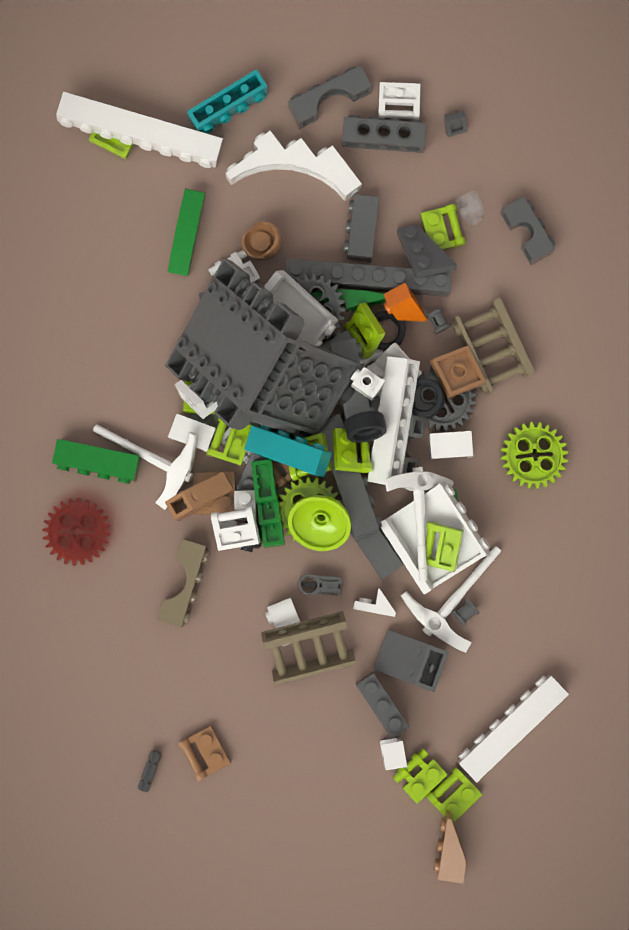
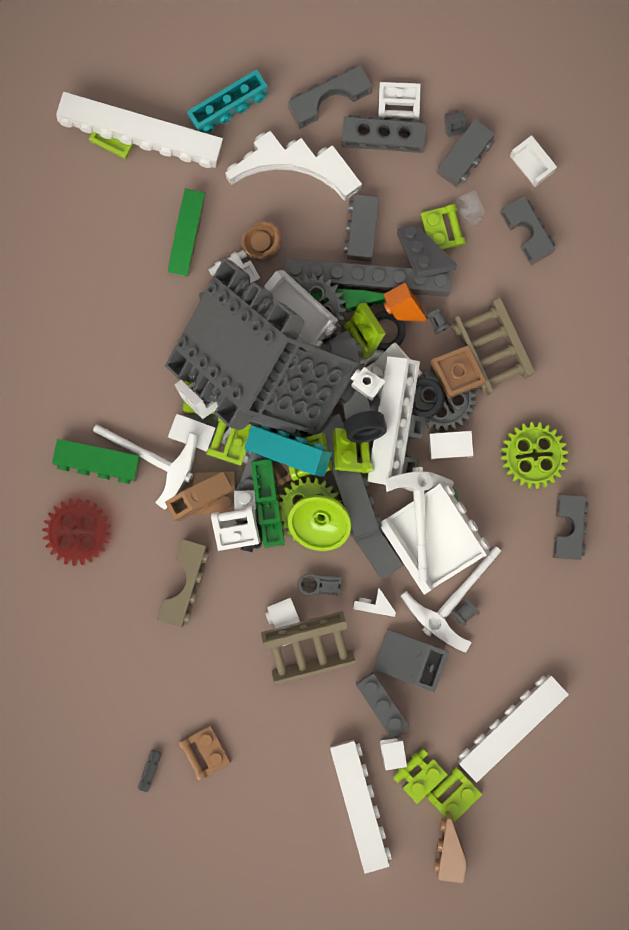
(359, 806): none -> white brick
(448, 546): lime plate -> none
(466, 153): none -> dark grey brick
(533, 161): none -> white panel
(573, 509): none -> dark grey arch

